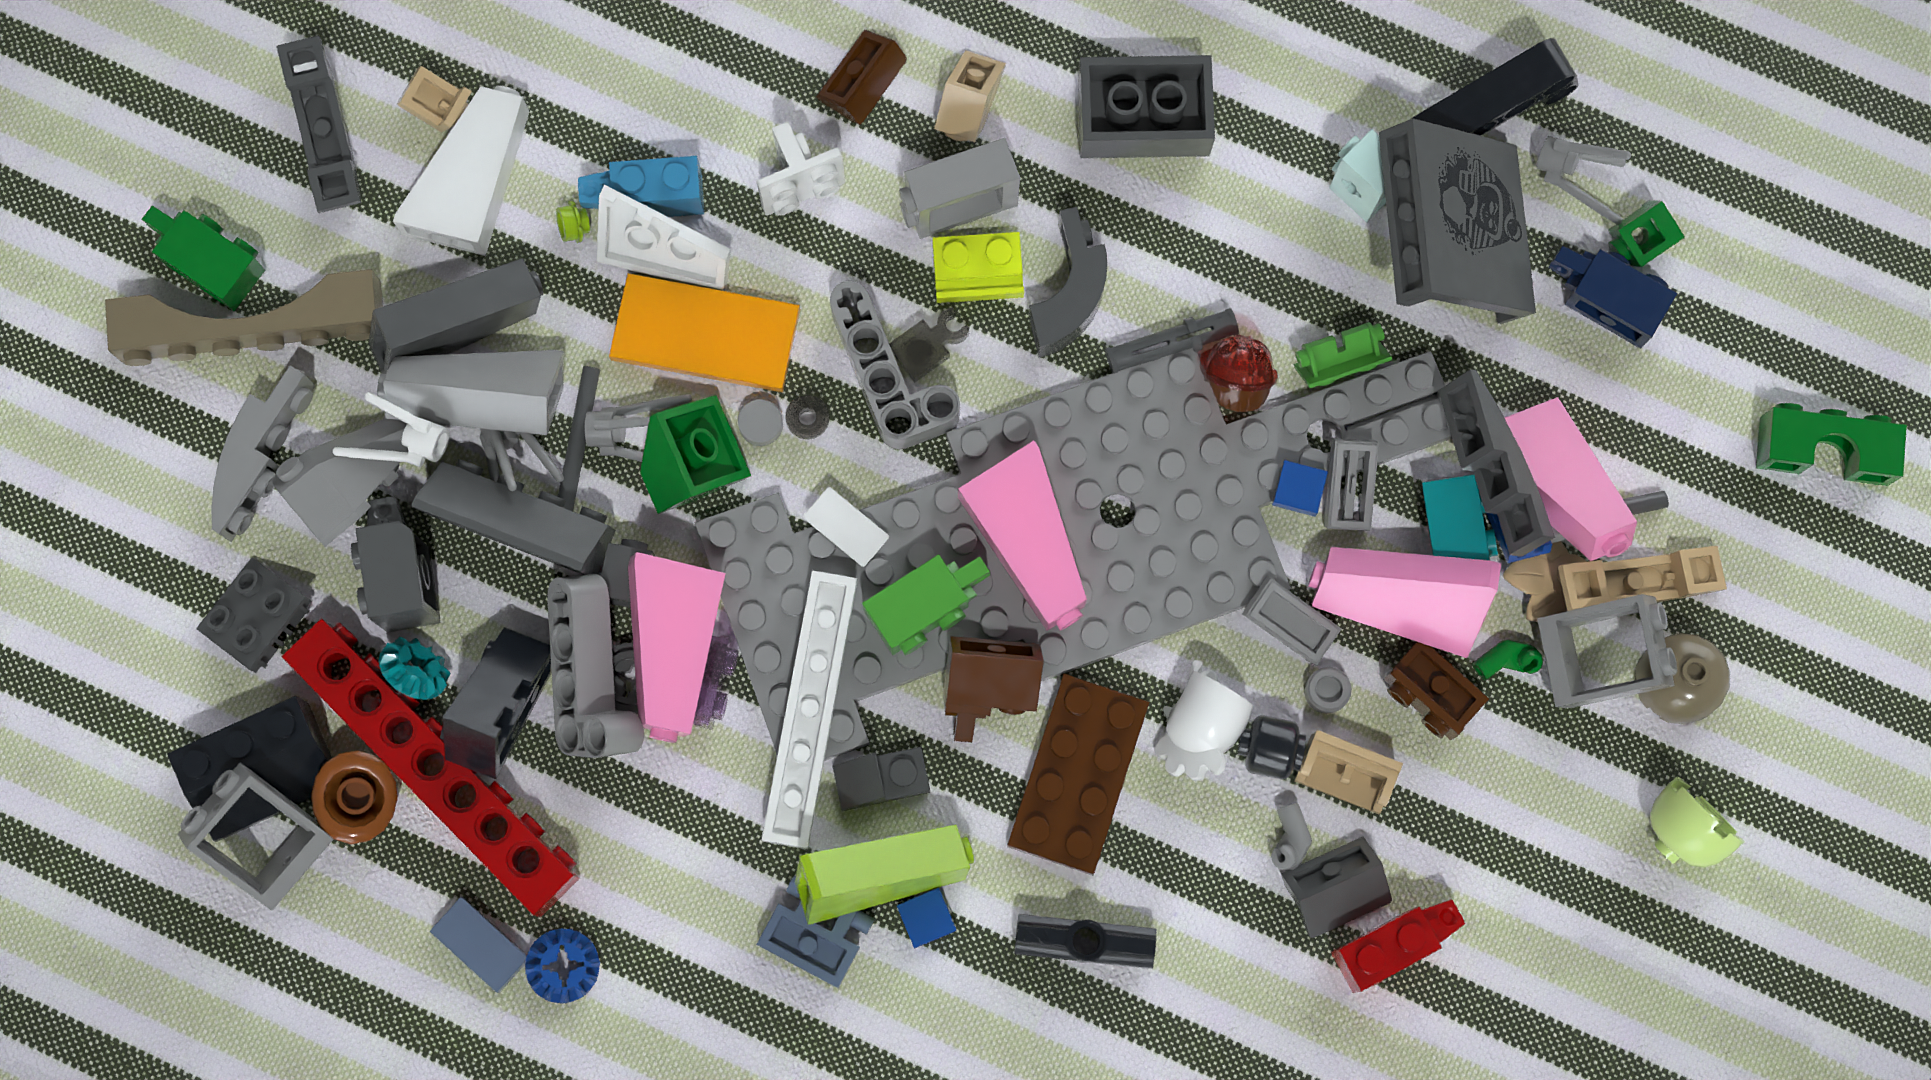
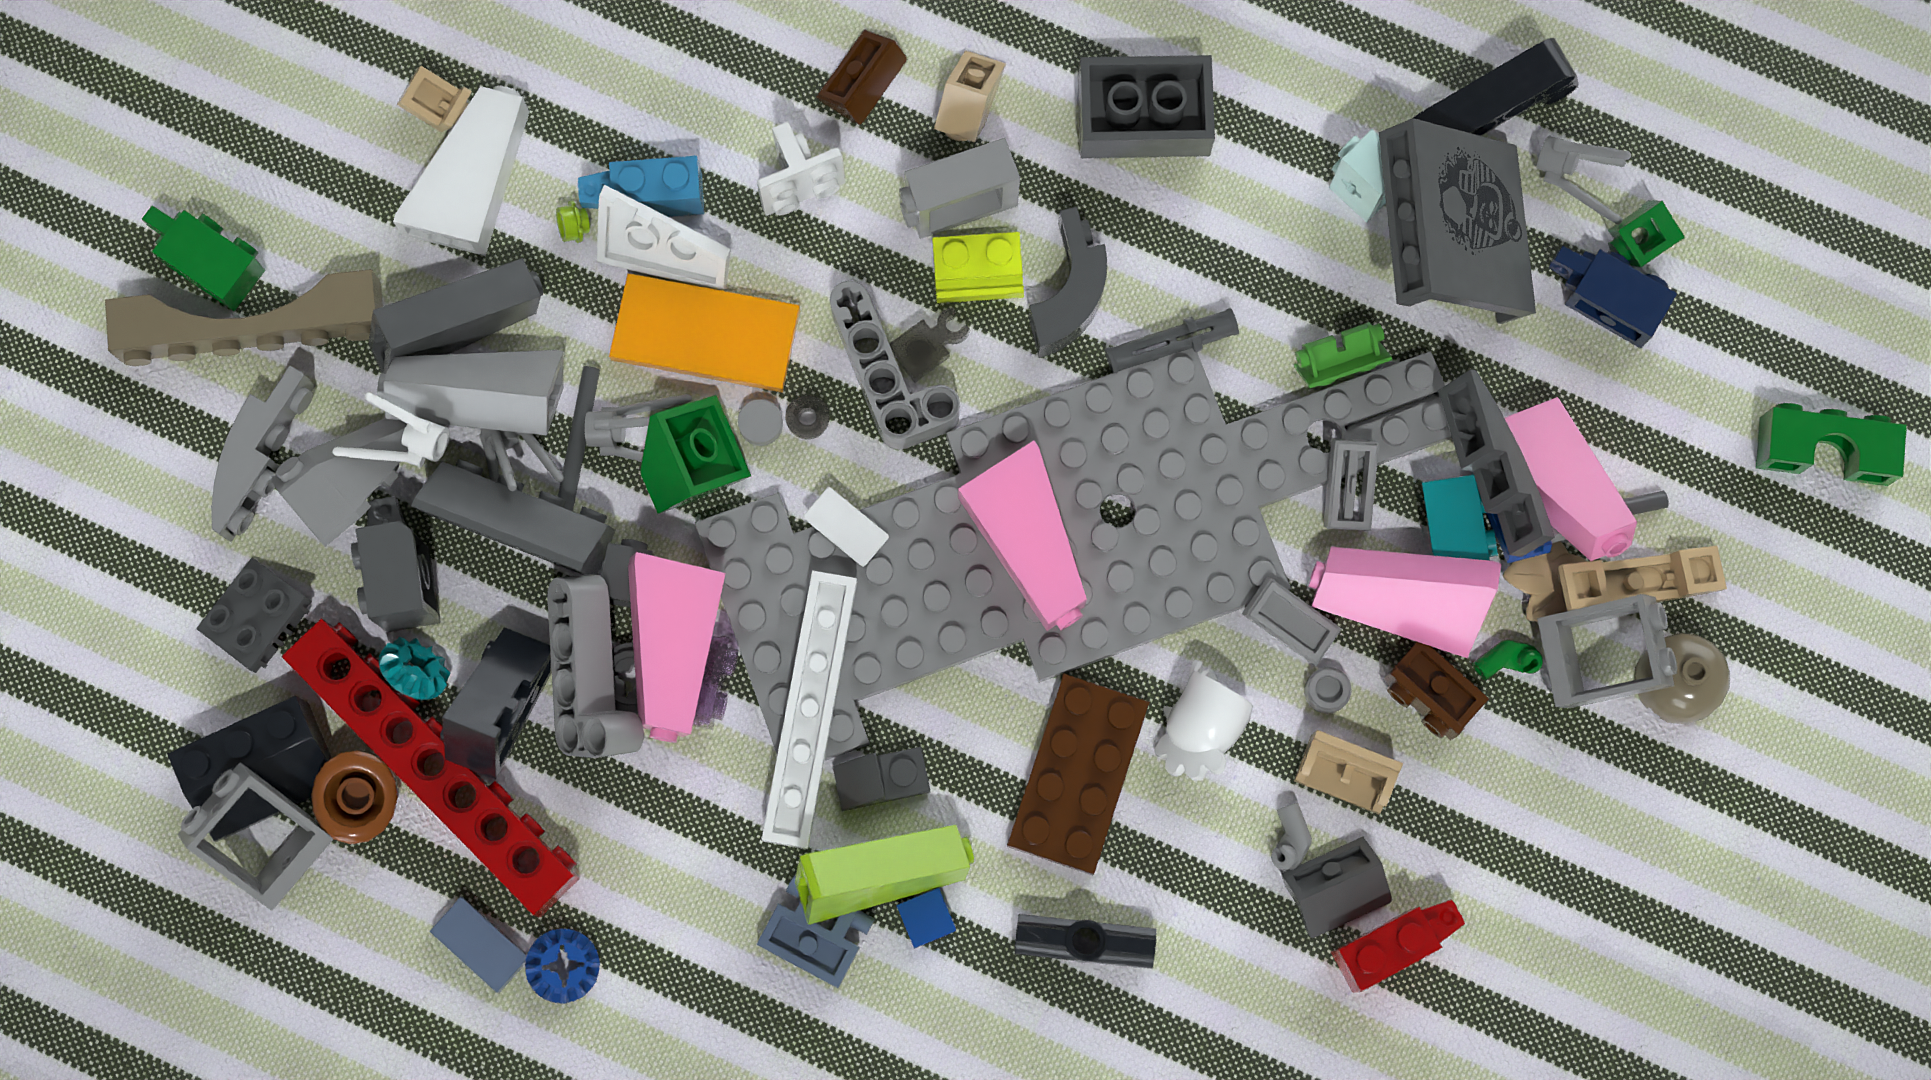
(320, 124): dark grey slope -> none
(923, 601): bright green hinge -> none
(989, 676): reddish brown hinge -> none
(1239, 372): clear red piece -> none
(1272, 747): black head -> none
(1300, 488): blue tile -> none
(1691, 827): yellowish green cylinder -> none

